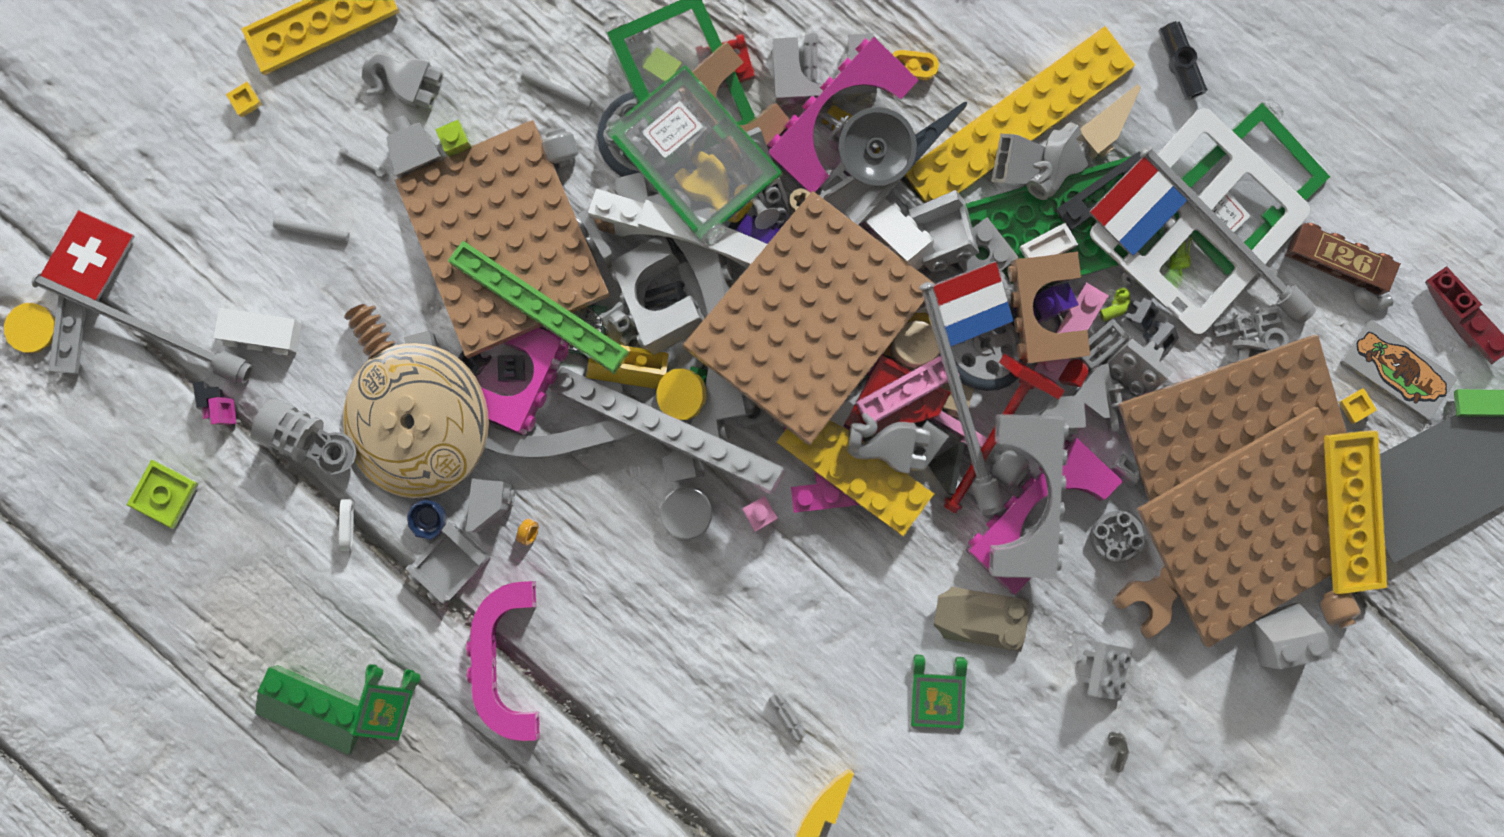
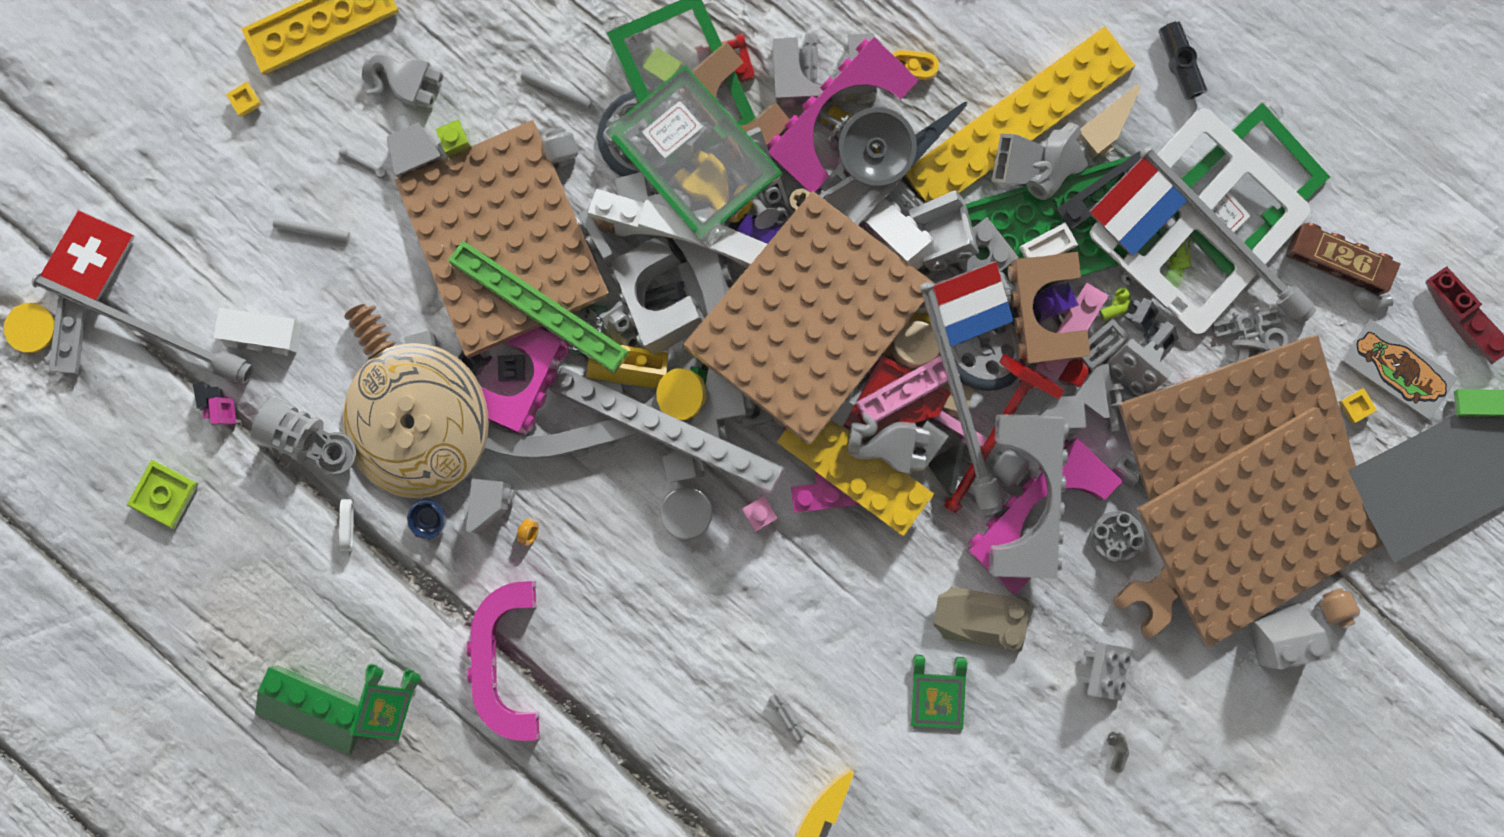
(447, 564): light grey panel -> none
(1355, 511): yellow plate -> none

